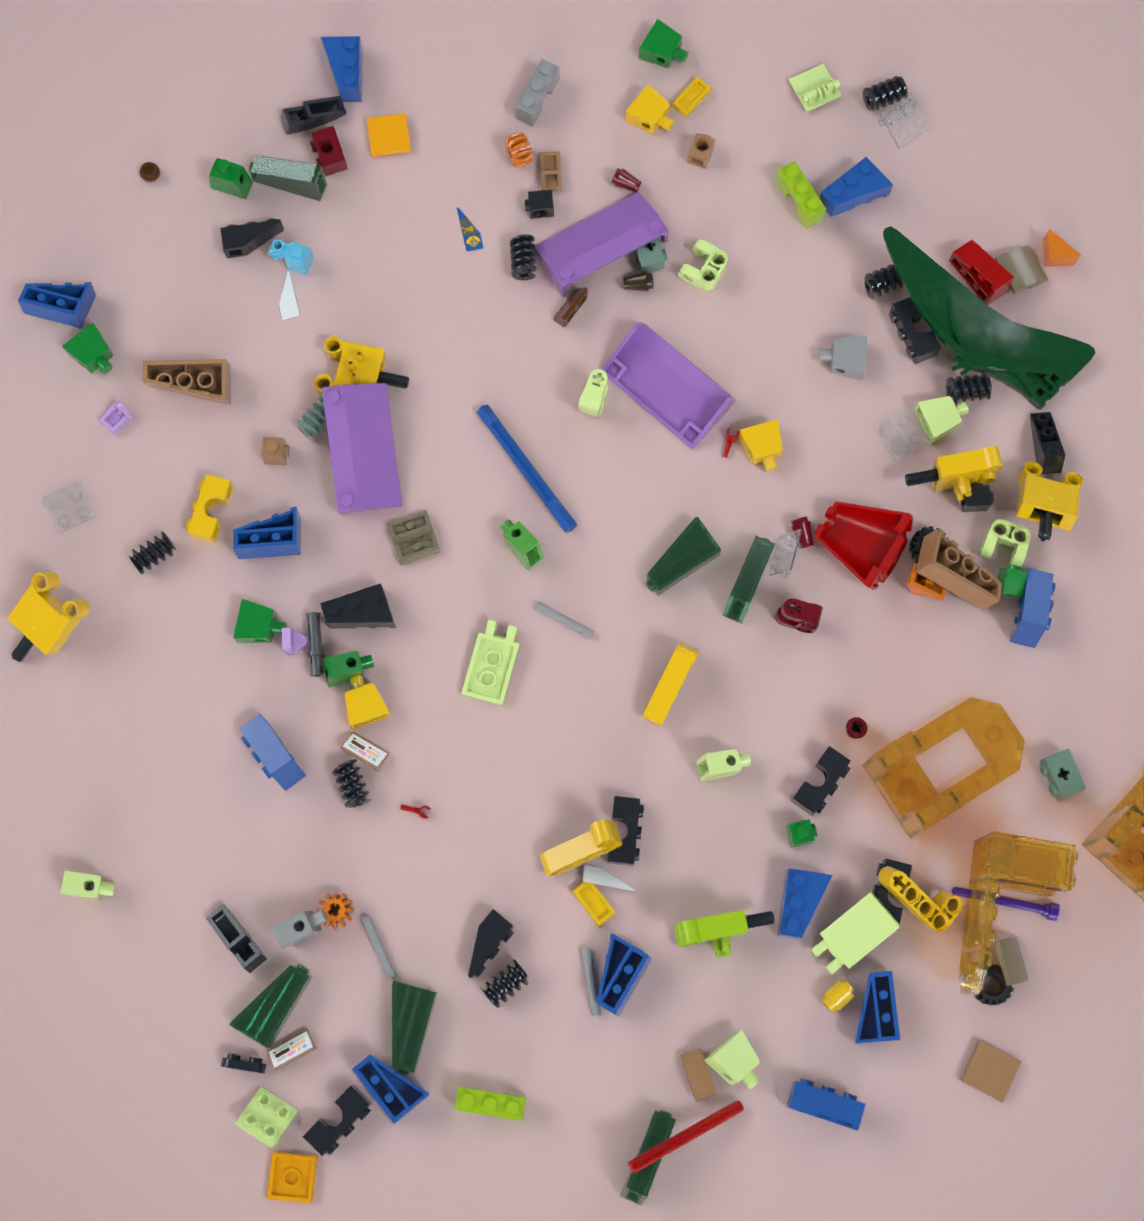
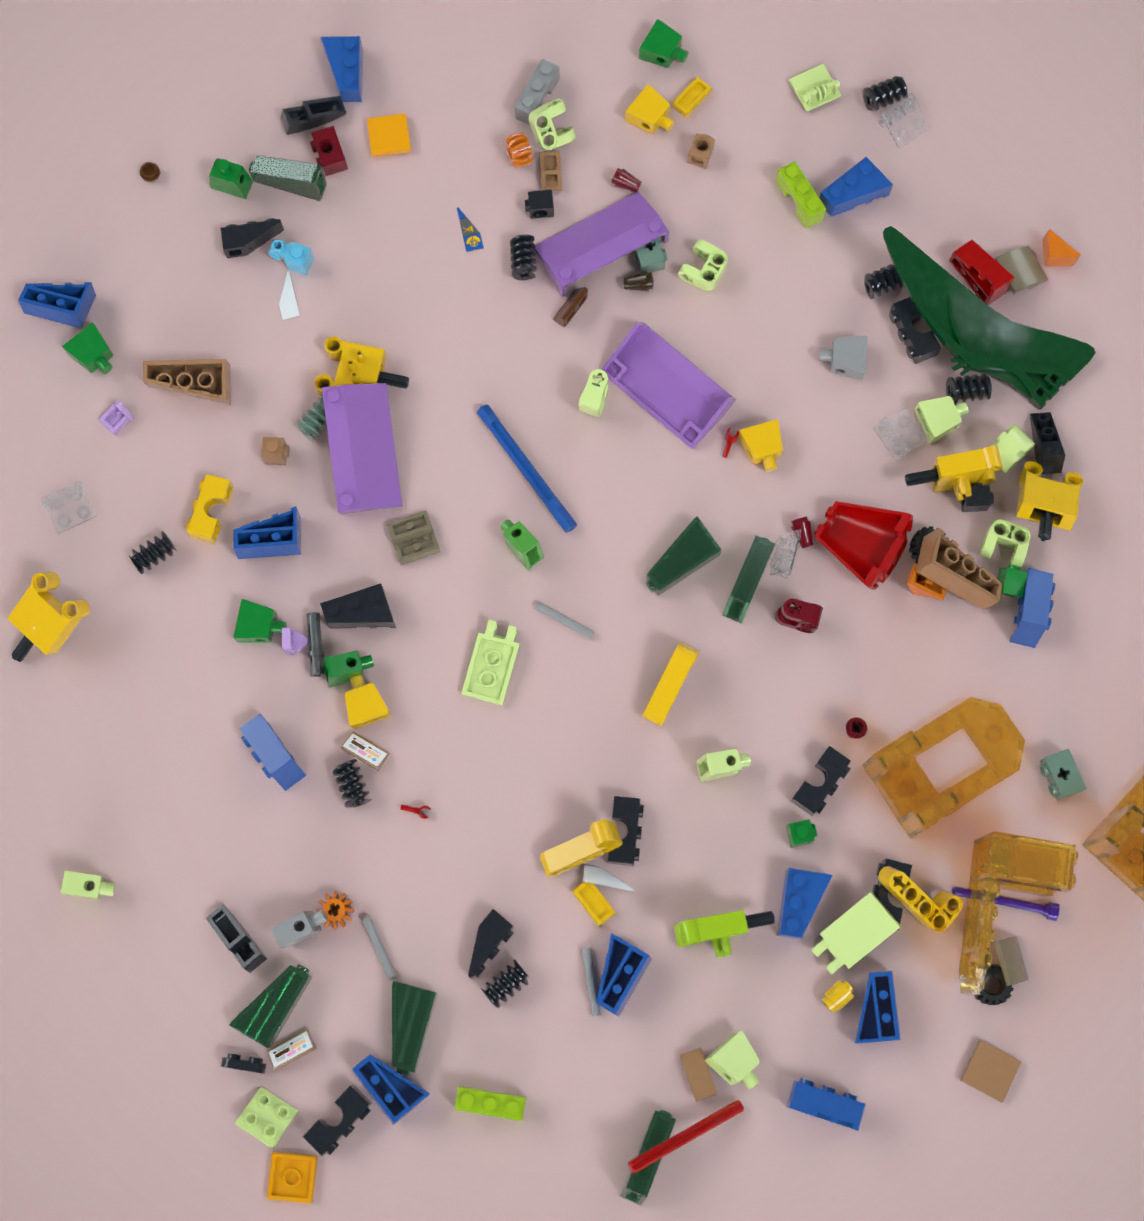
(558, 137): none -> yellowish green piece
(1013, 446): none -> yellowish green brick

